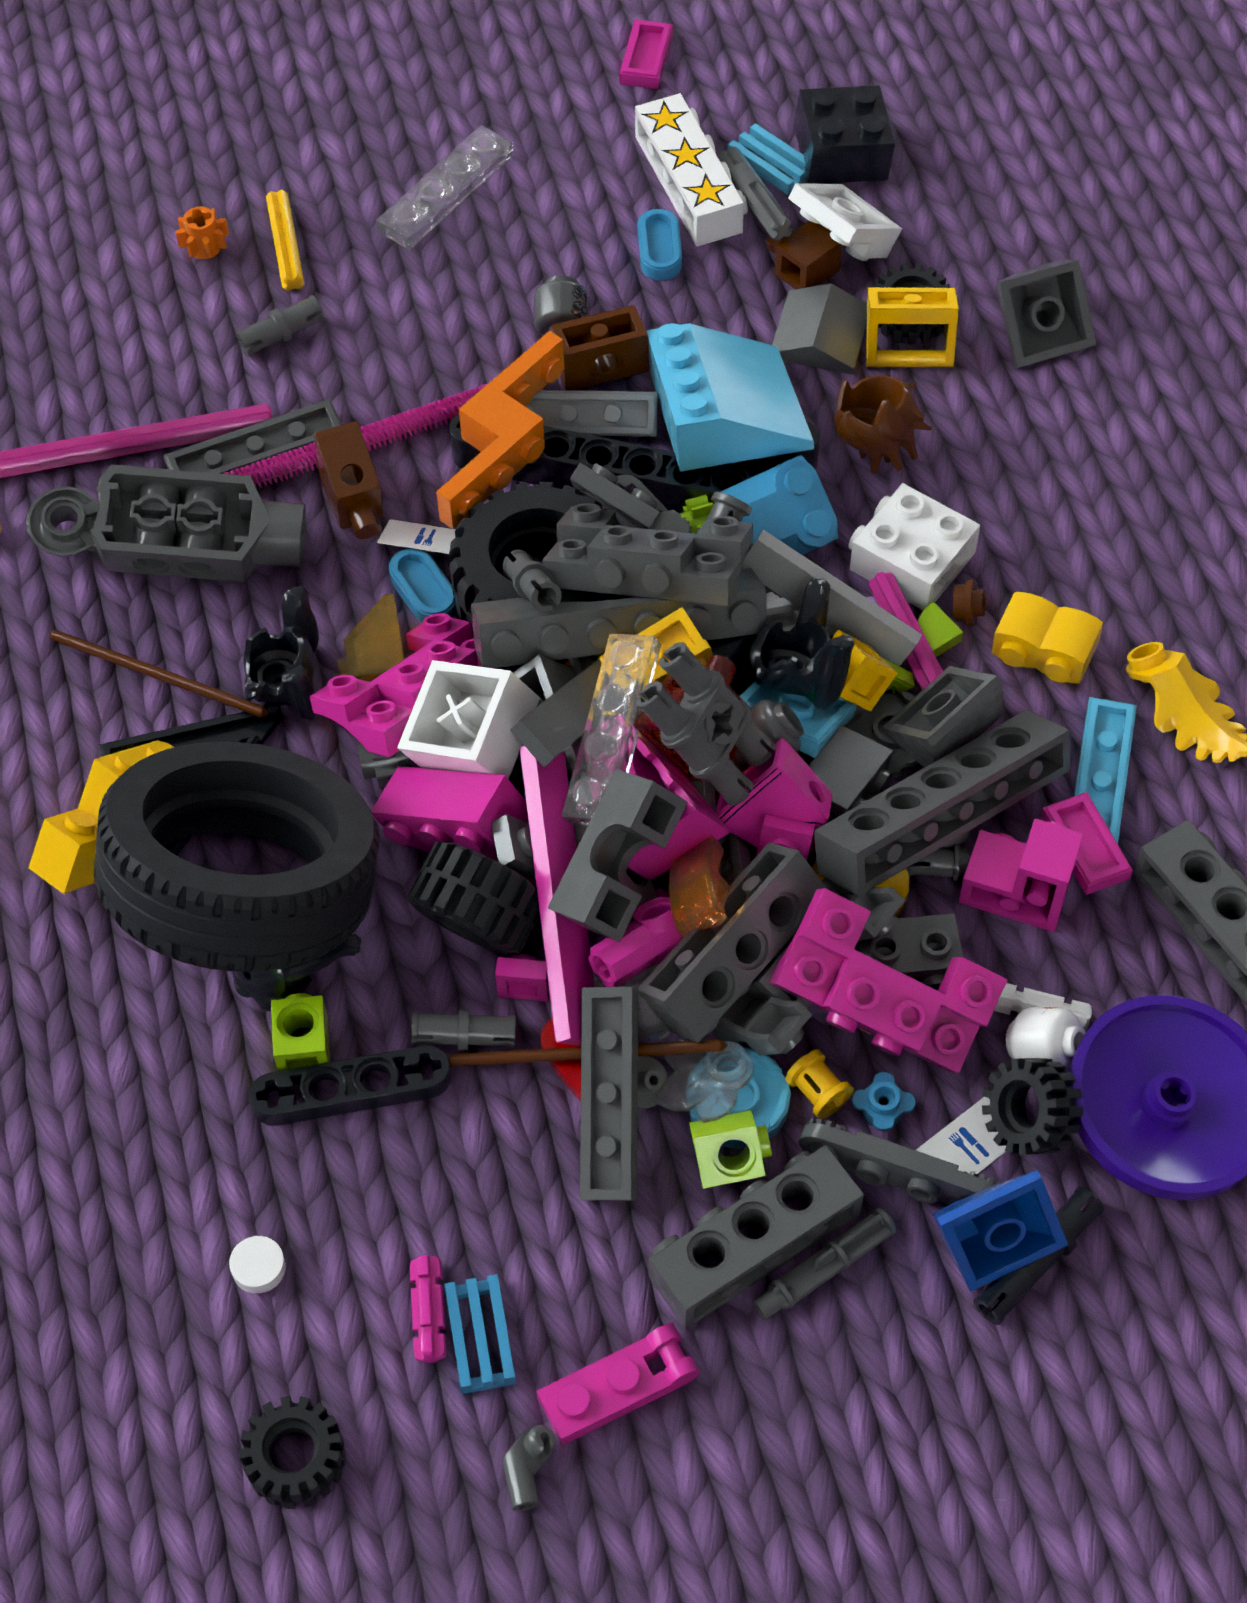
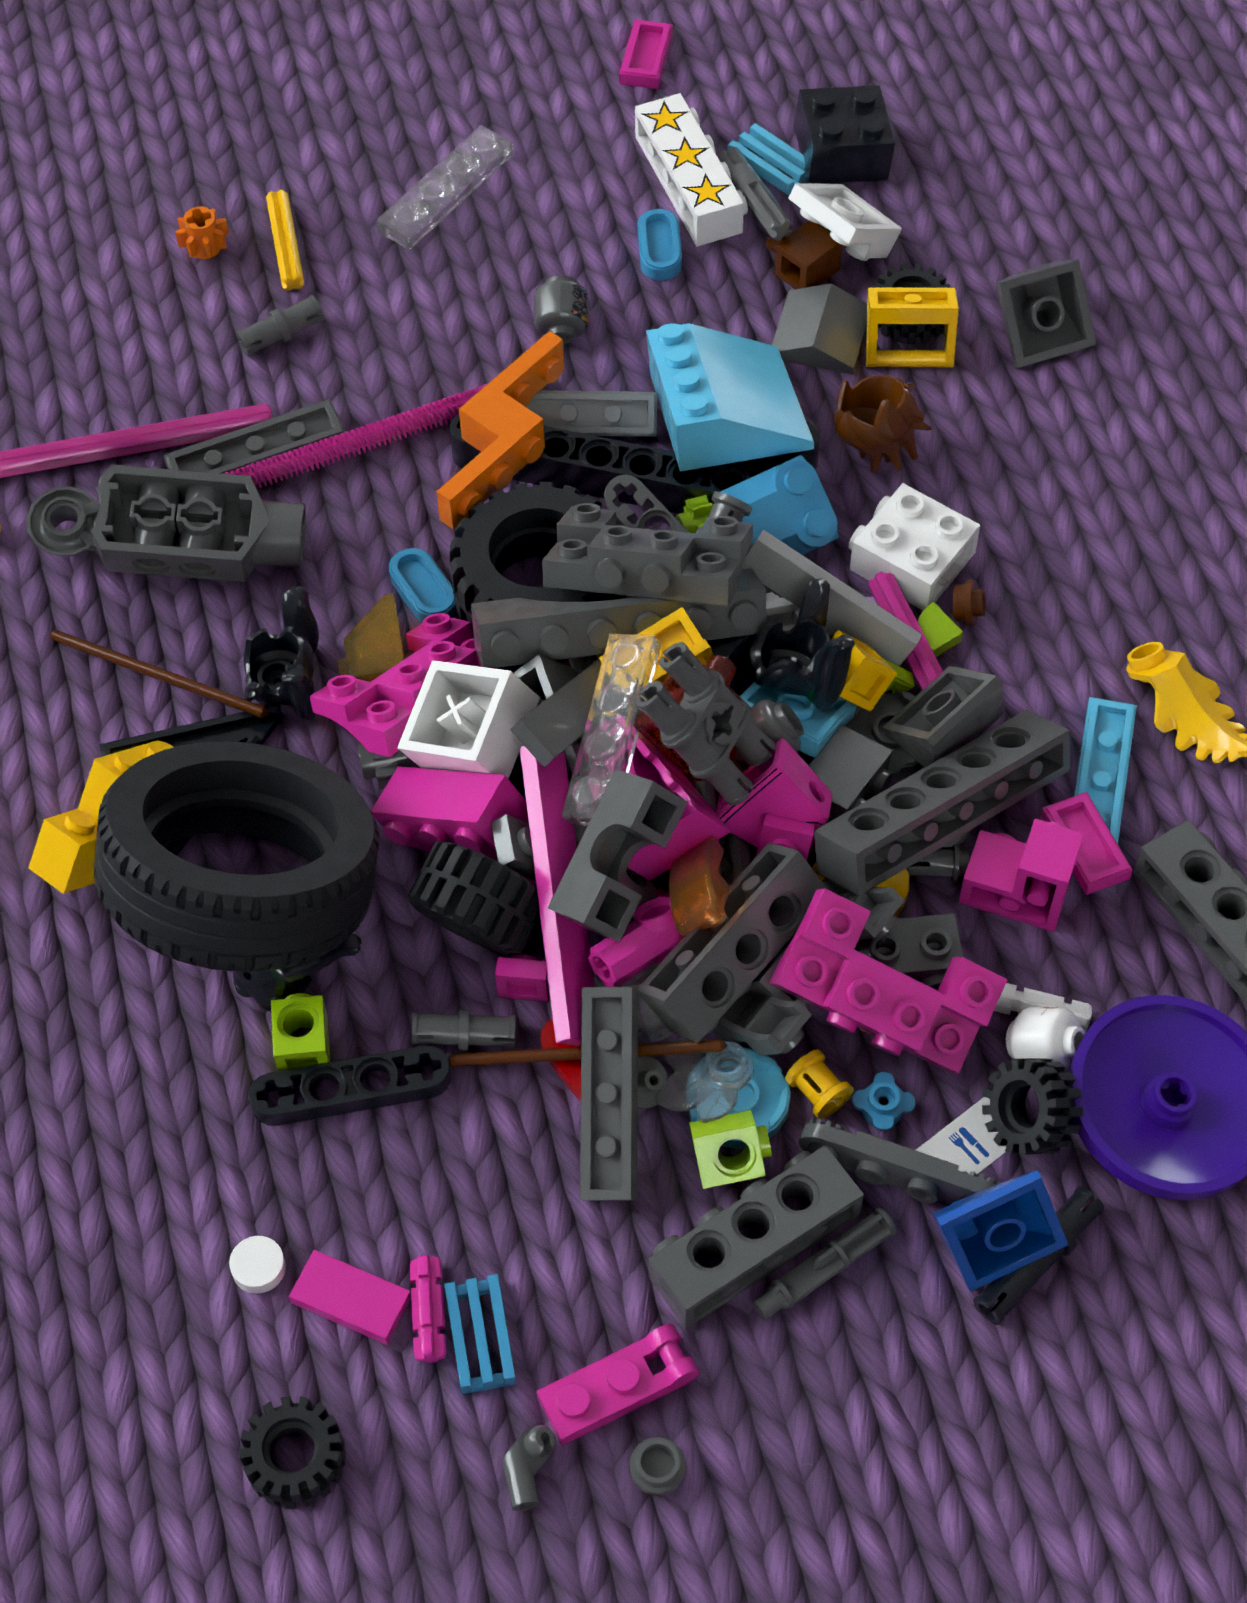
(349, 479): reddish brown torso -> none
(350, 1297): none -> dark pink tile
(417, 536): white sticker -> none
(532, 580): dark grey pin -> none
(603, 347): reddish brown brick -> none
(635, 507): dark grey hinge -> none
(657, 1466): none -> dark grey plate
(1047, 637): yellow brick -> none

